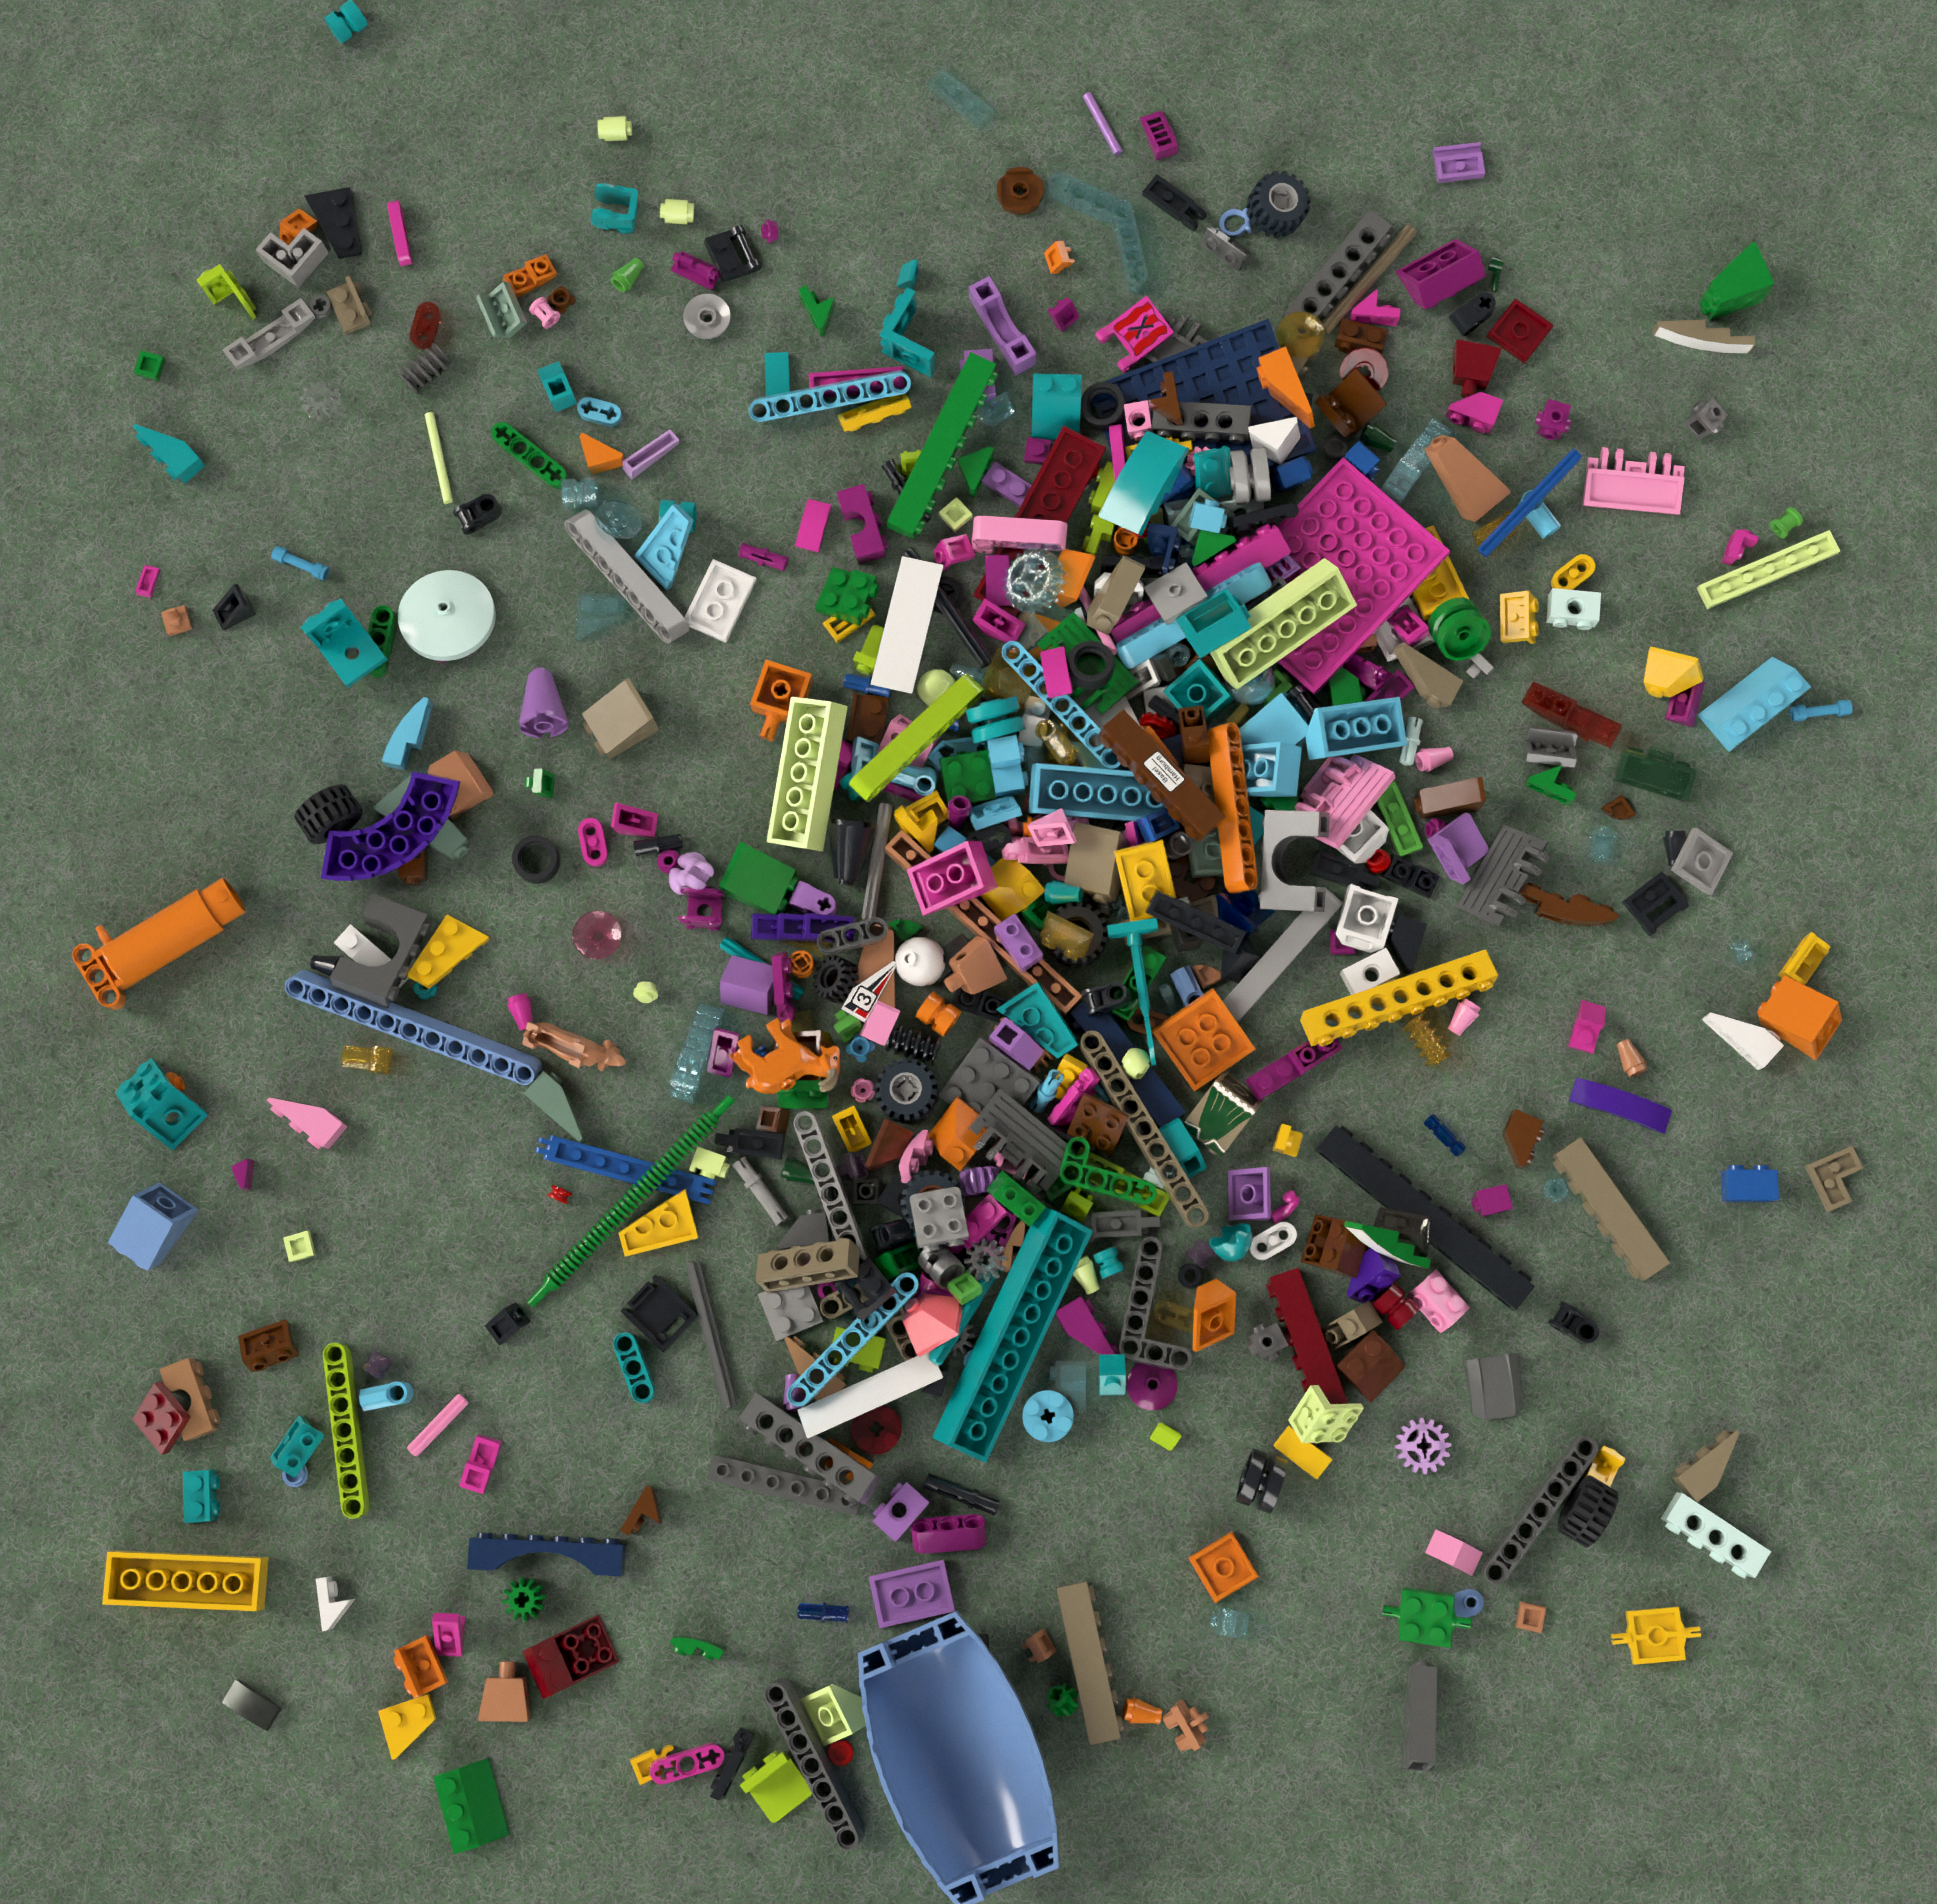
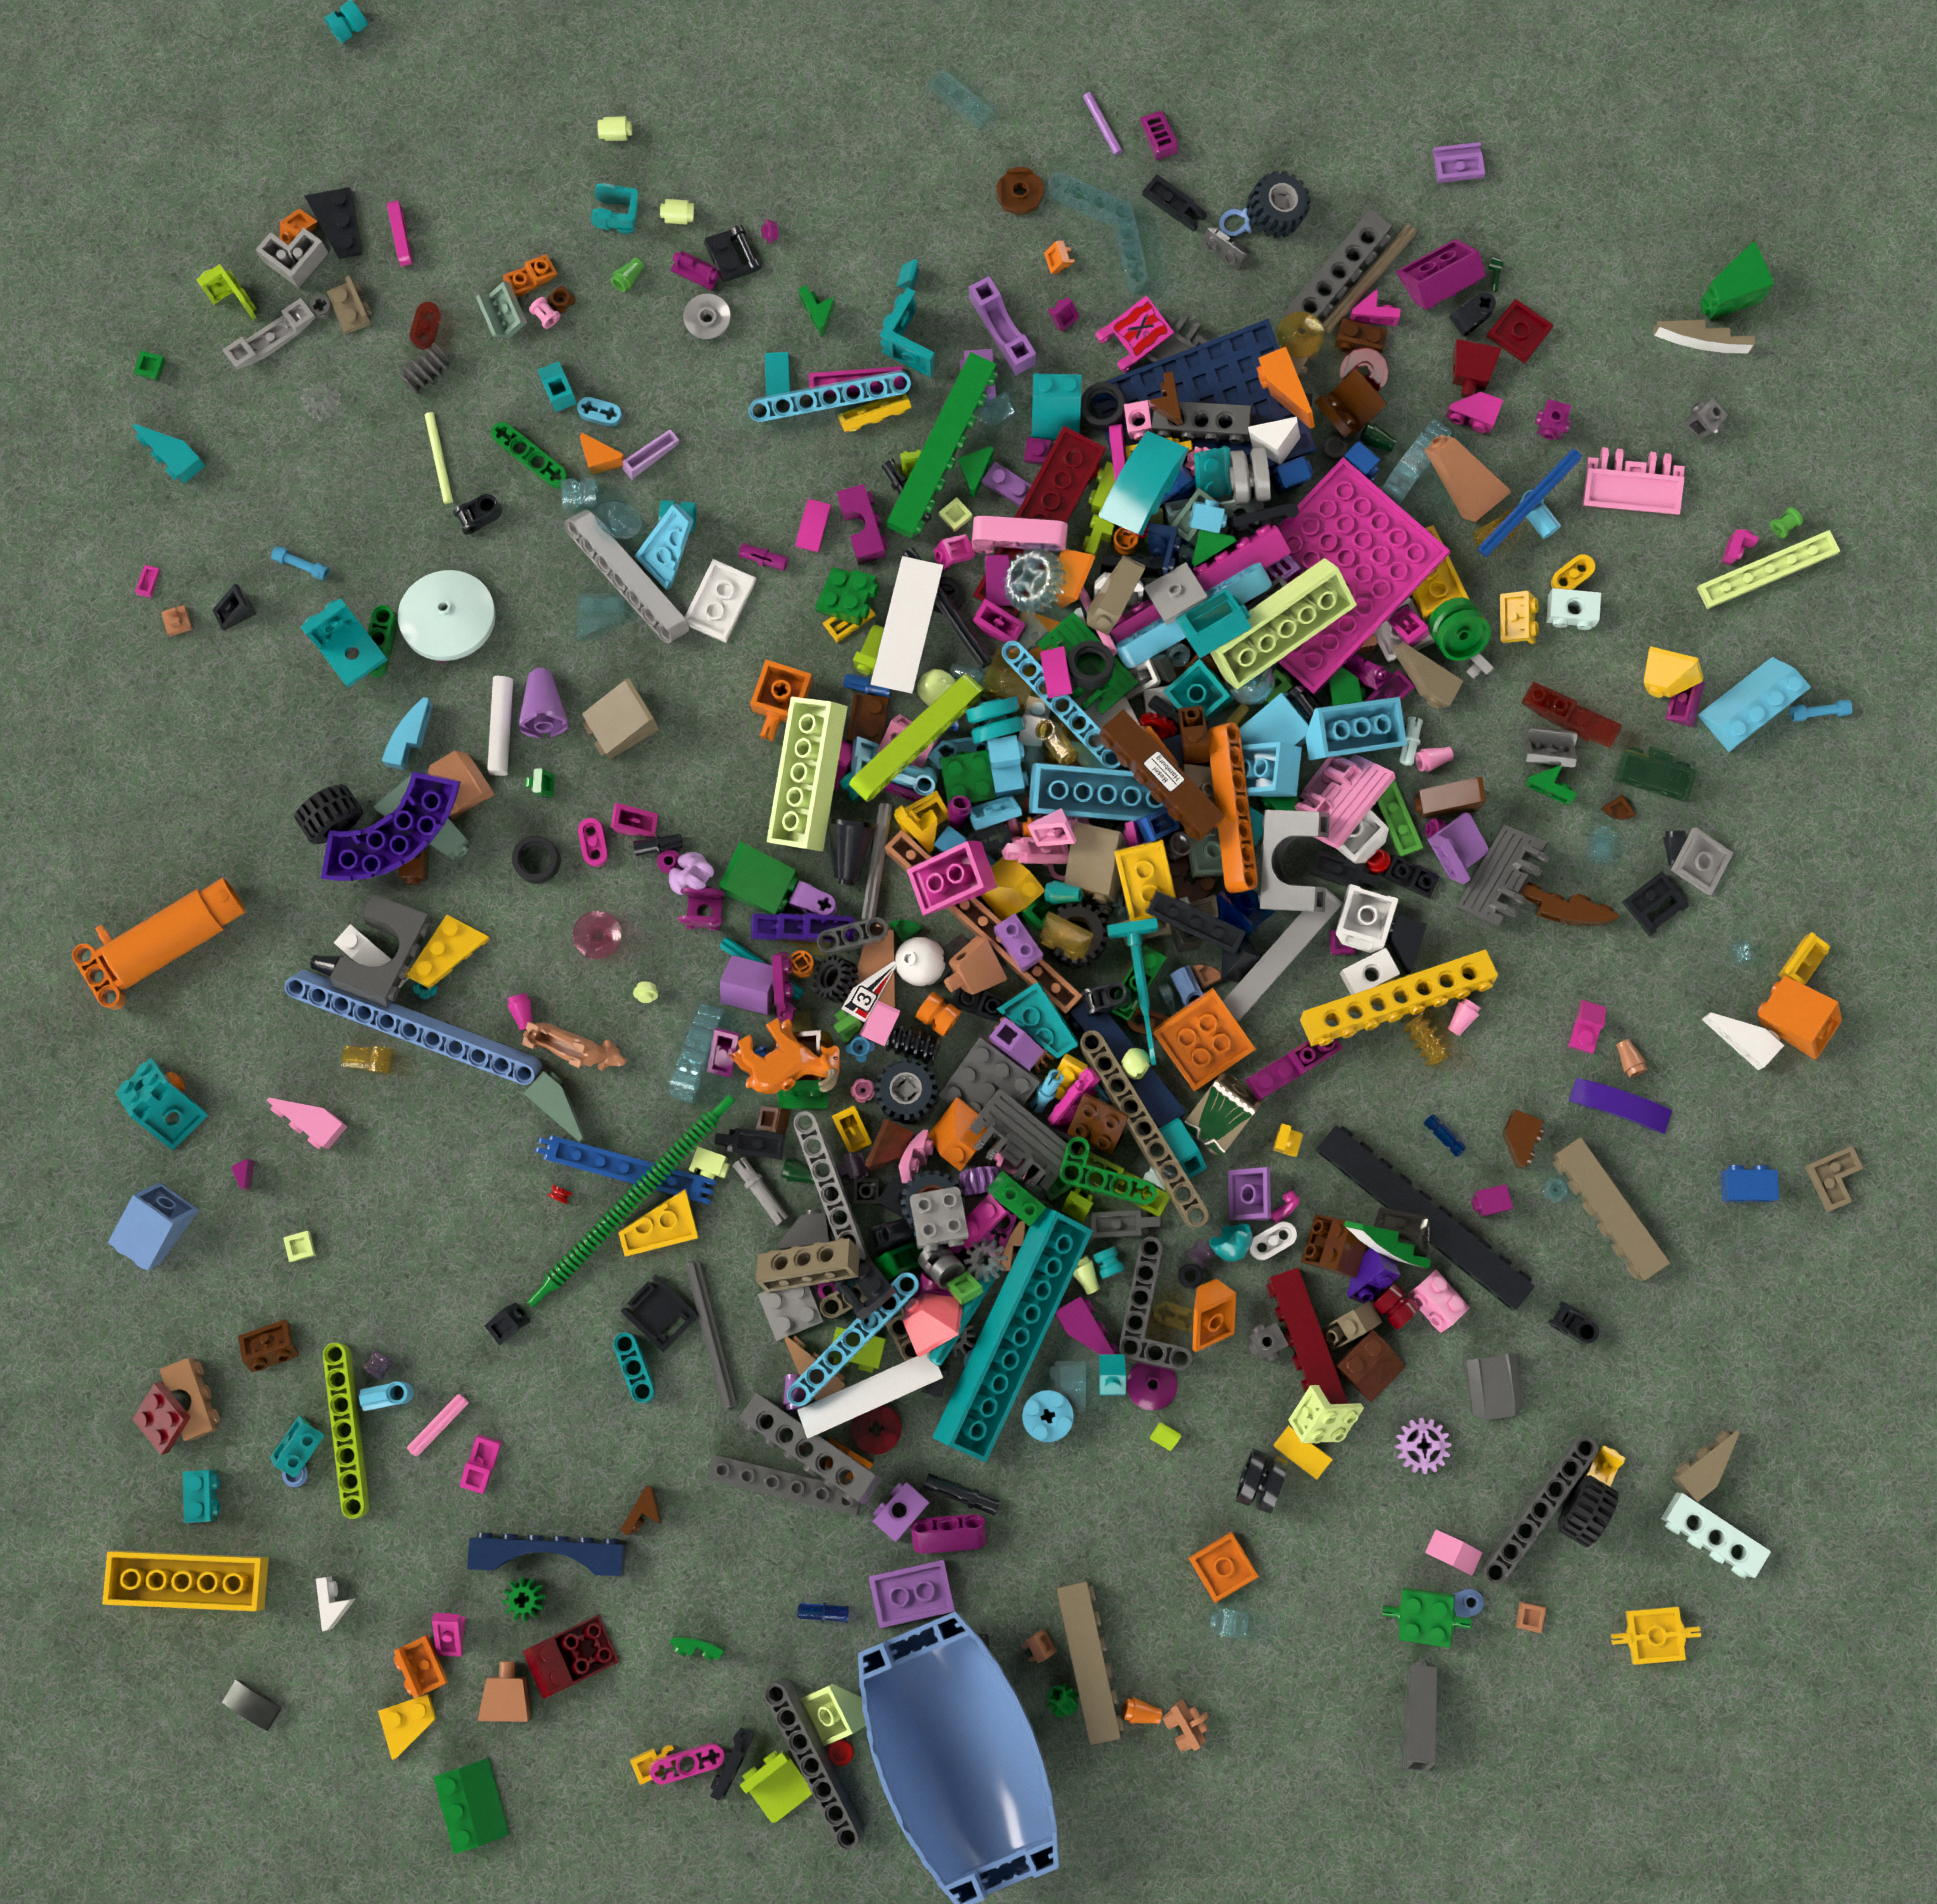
(500, 725): none -> white brick

